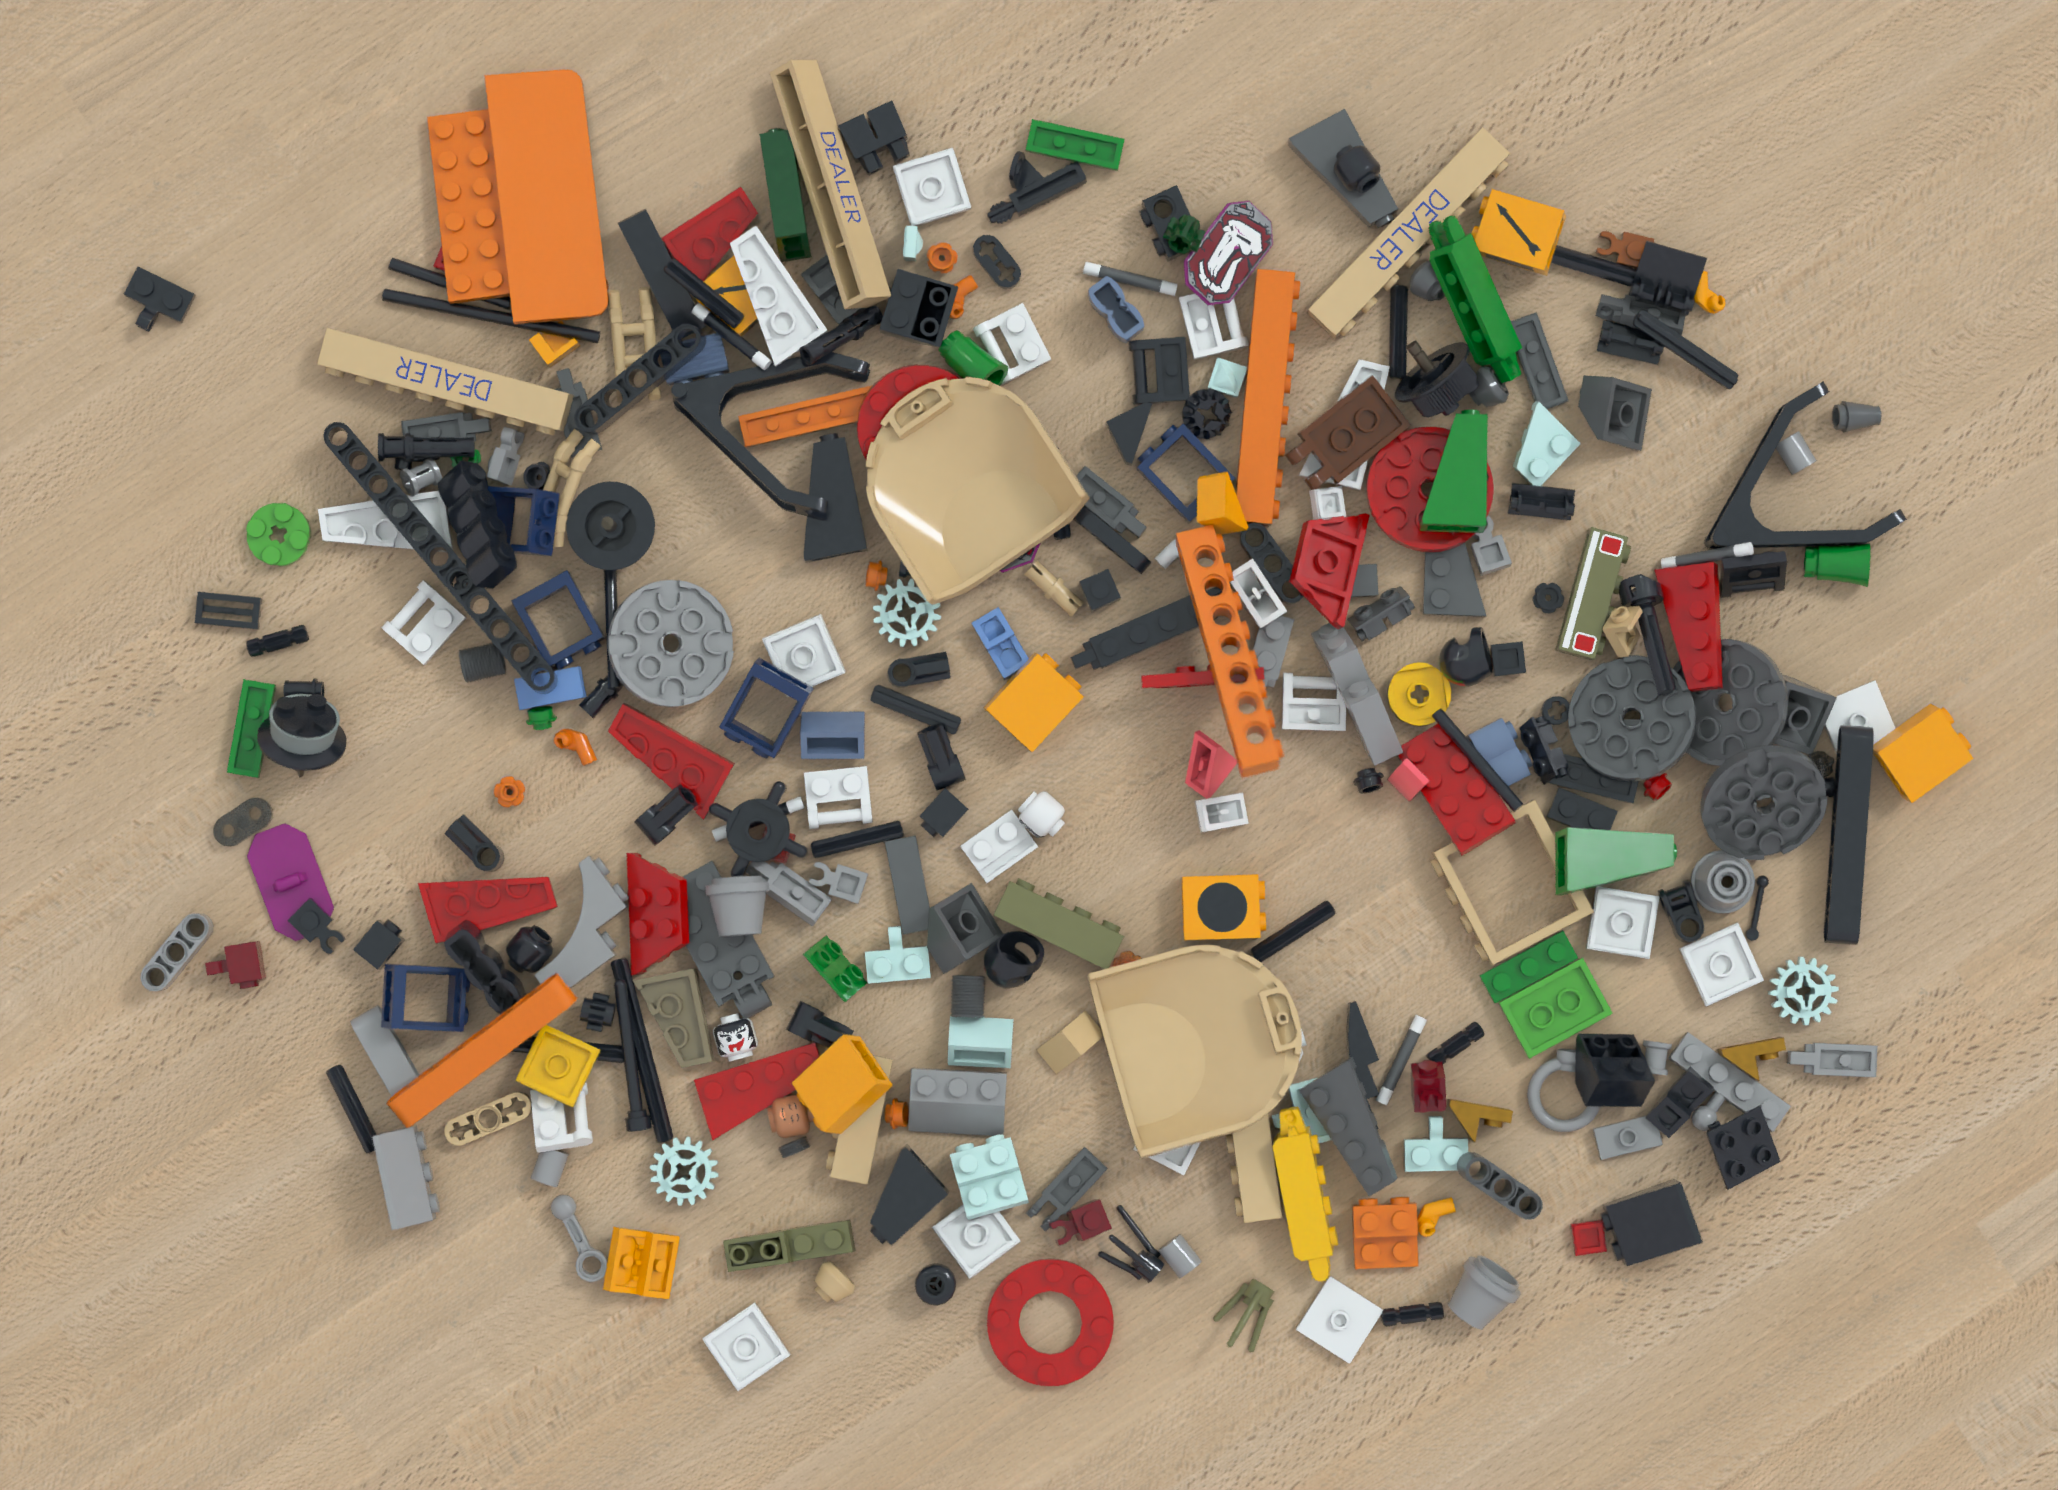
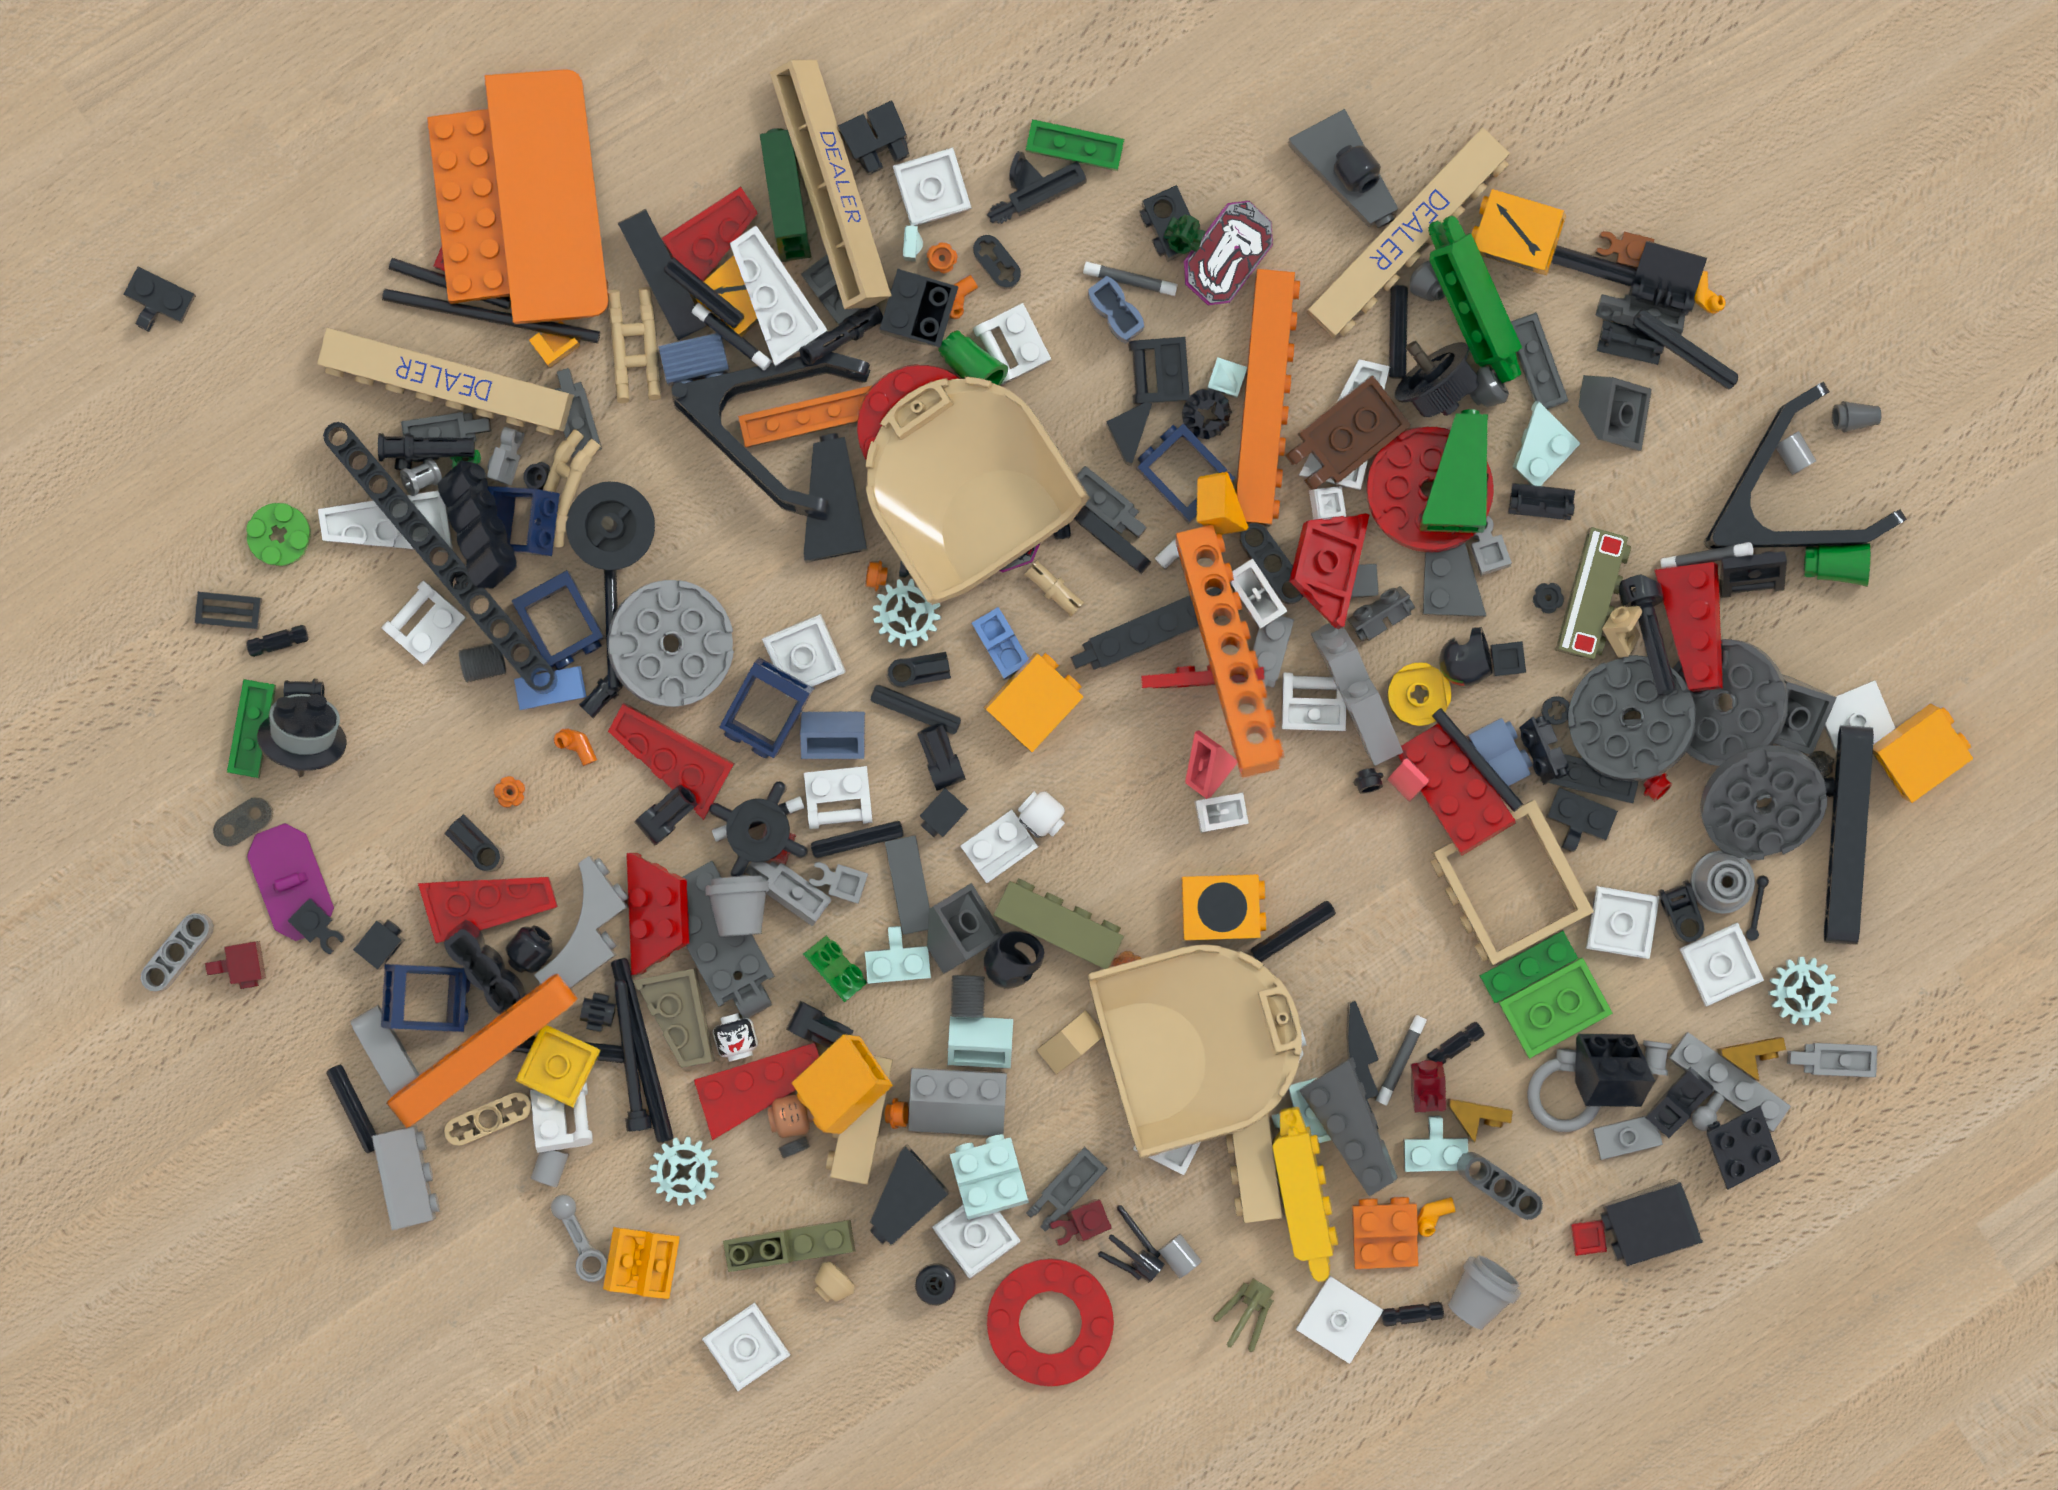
(541, 717): green plate -> none
(625, 381): black beam -> none
(1099, 590): black brick -> none
(1204, 328): white plate -> none
(1606, 856): slope -> none

